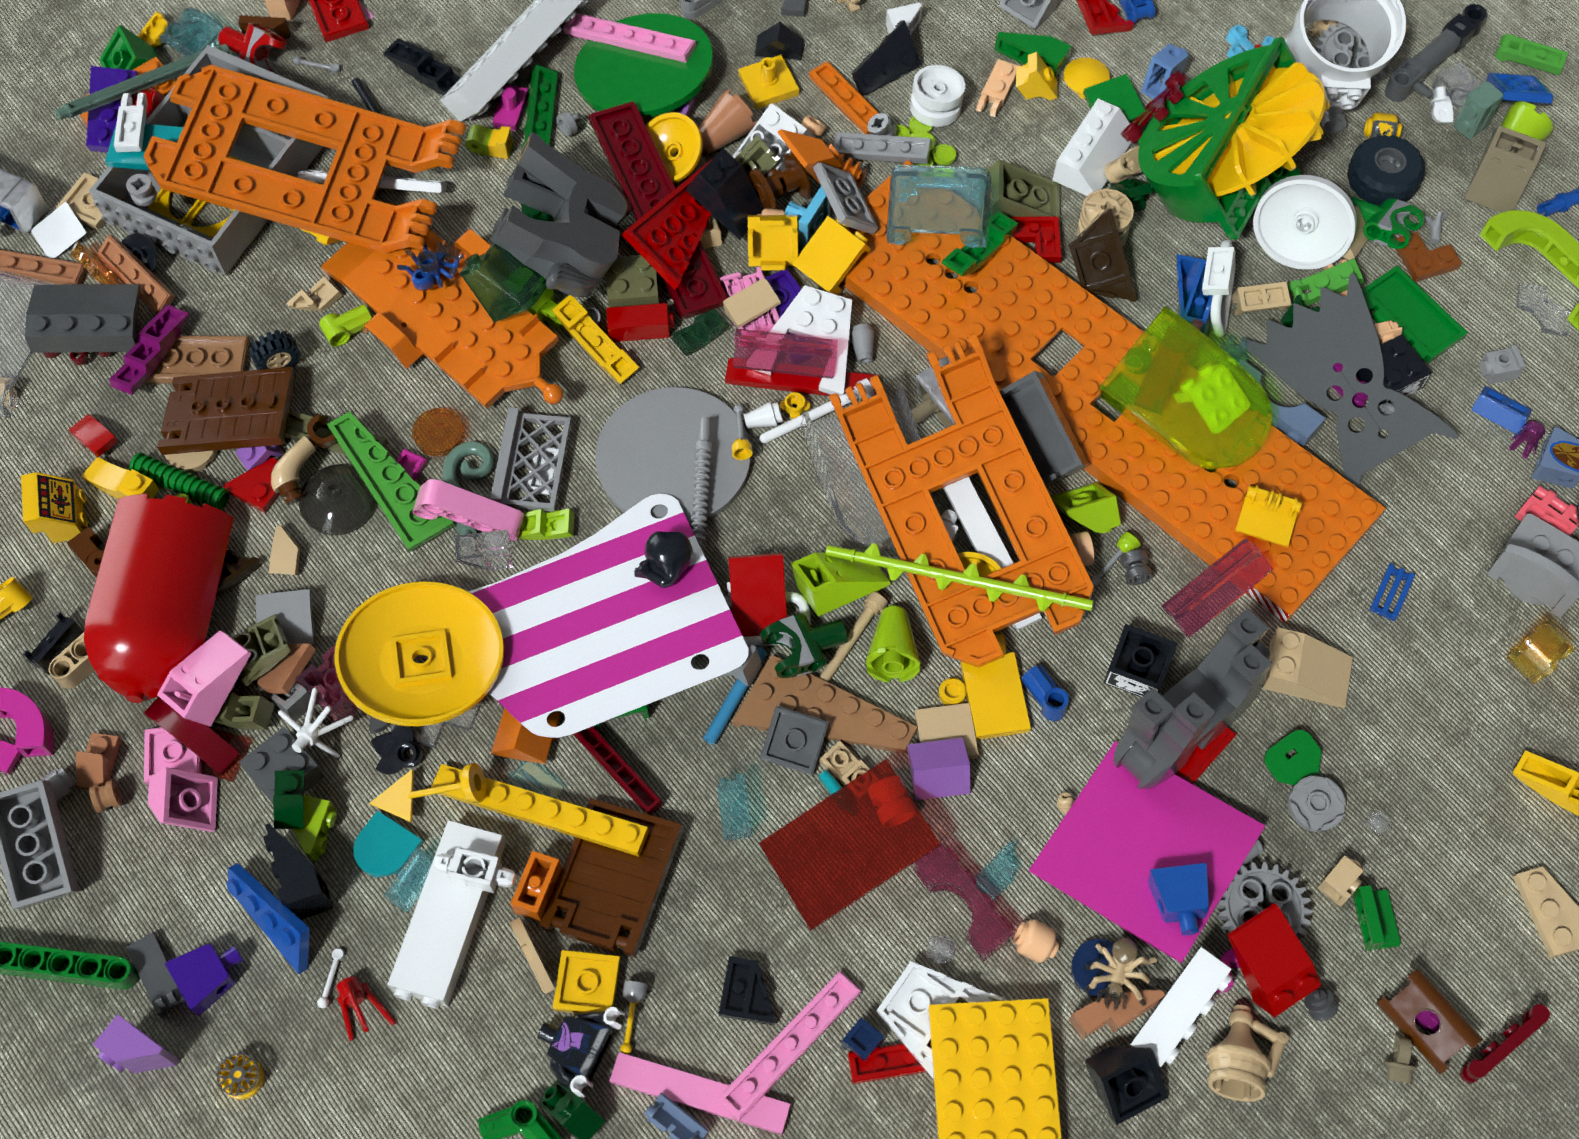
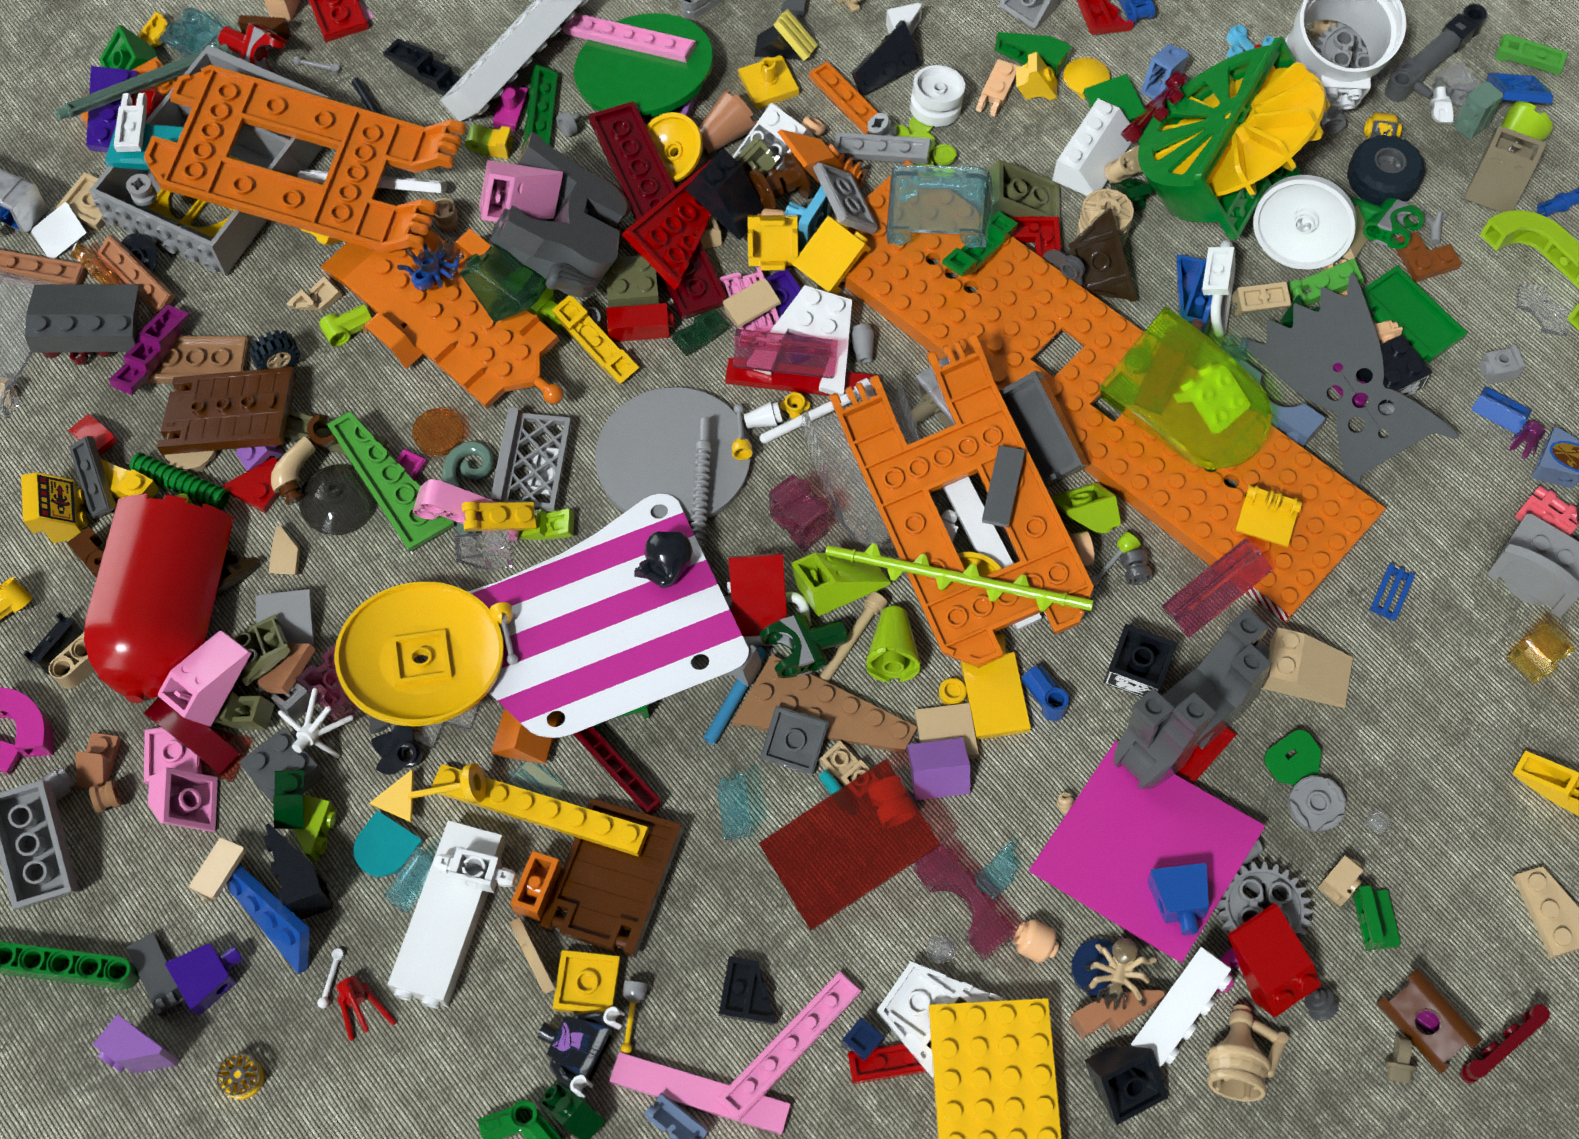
(92, 477): none -> dark grey tile
(217, 869): none -> tan panel
(446, 217): none -> tan wheel
(499, 516): none -> yellow plate
(503, 615): none -> hinge
(525, 187): none -> bright pink slope
(795, 34): none -> light yellow tile
(799, 512): none -> clear pink brick
(1003, 486): none -> dark grey tile
(1070, 266): none -> dark grey plate

